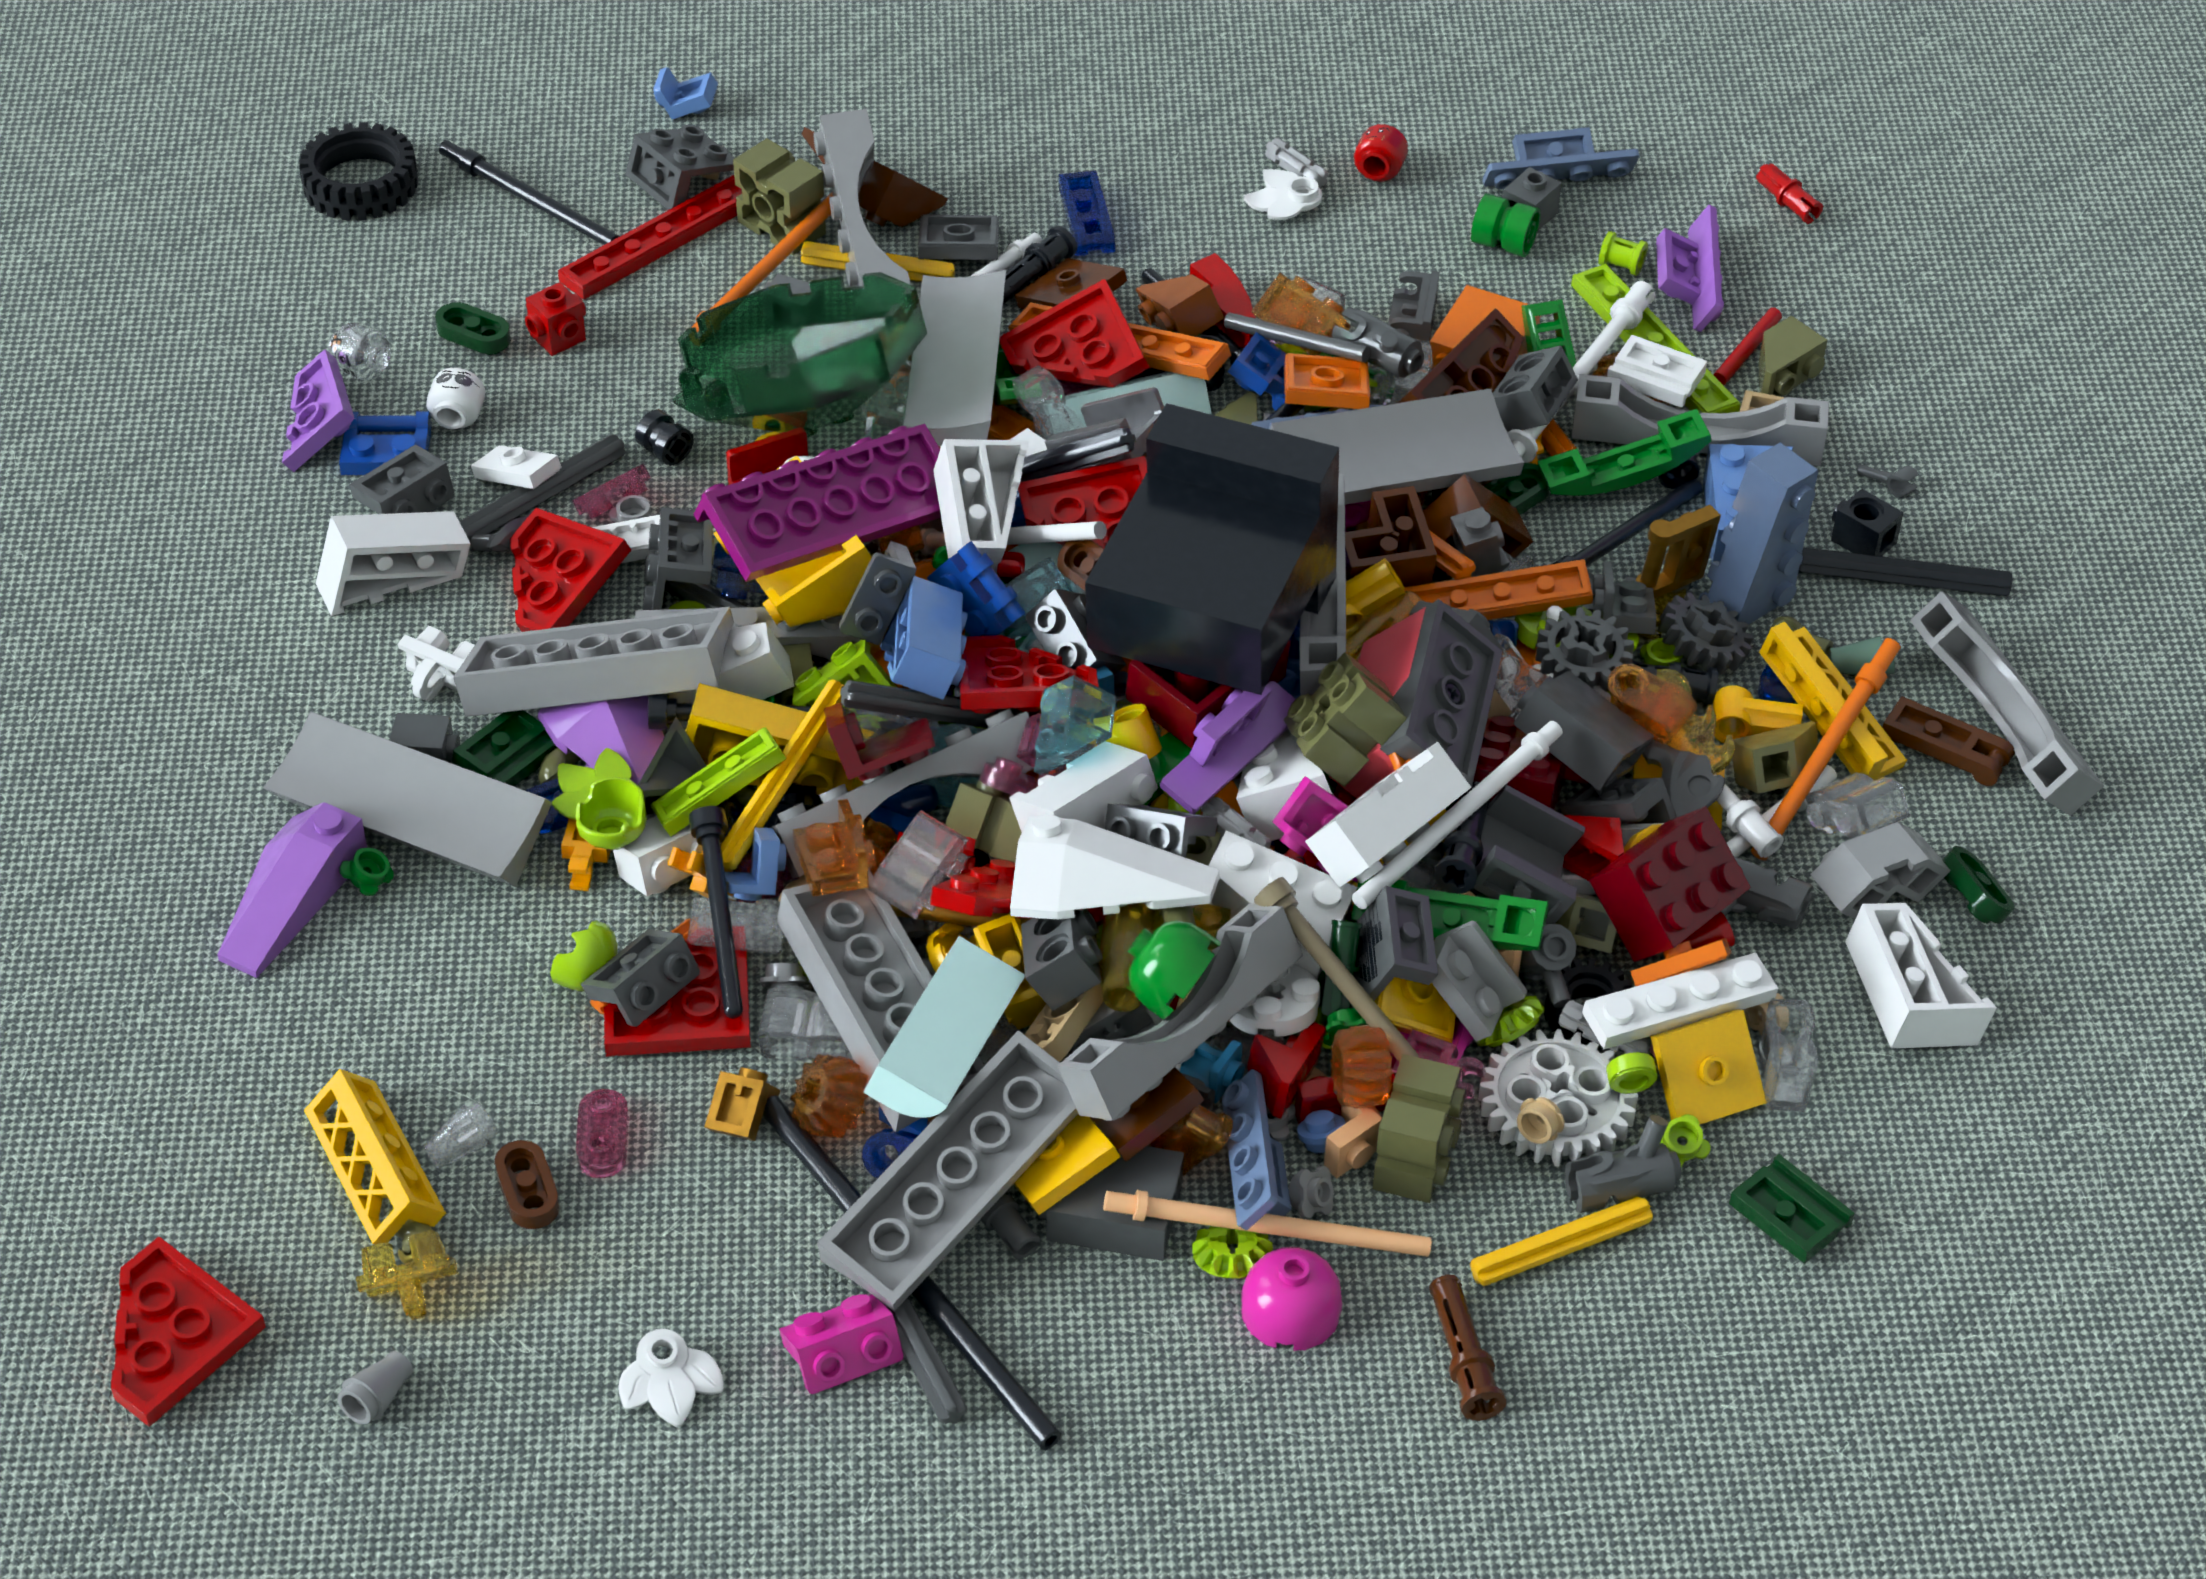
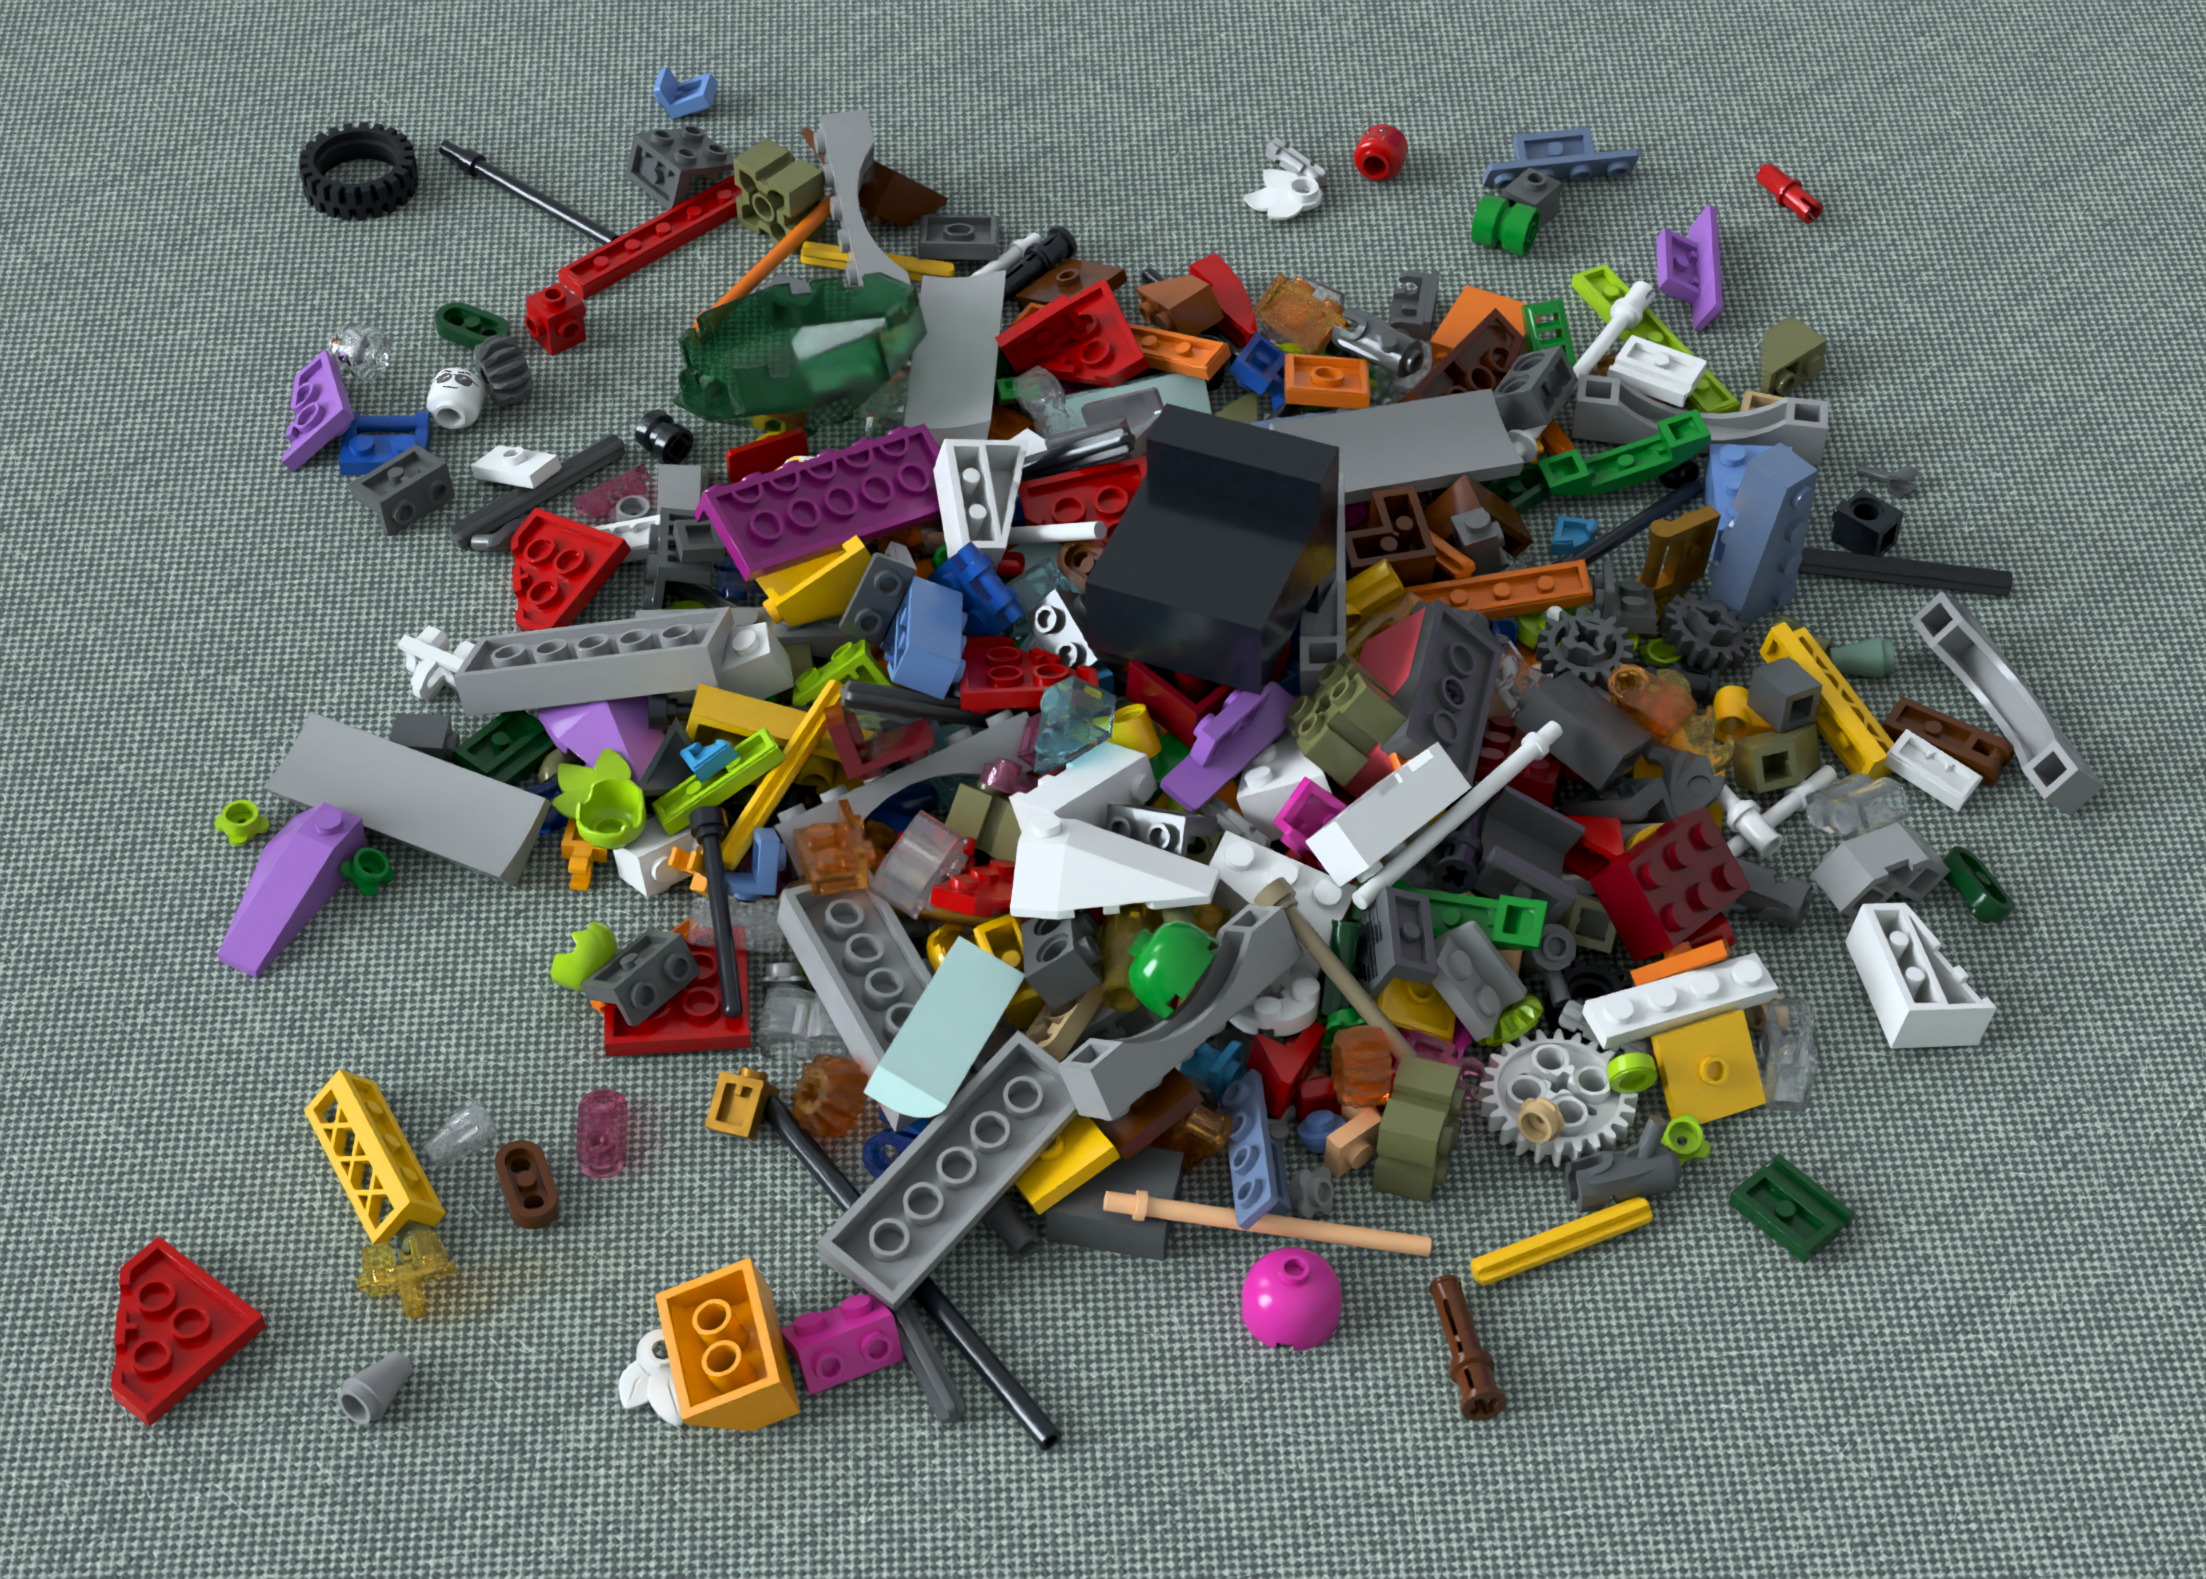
(241, 822): none -> lime plate
(388, 553): white wedge -> none
(503, 370): none -> dark grey gear
(681, 486): none -> light grey slope
(698, 541): none -> dark grey plate
(708, 759): none -> dark azure tile
(727, 1350): none -> light orange slope
(1040, 333): none -> red plate
(1086, 212): clear blue plate -> none
(1214, 1256): lime gear -> none
(1298, 337): dark grey bar -> none
(1572, 534): none -> dark azure tile
(1623, 253): lime bush -> none
(1747, 346): red bar -> none
(1784, 694): none -> dark grey brick
(1868, 682): orange bar -> none
(1932, 770): none -> white plate

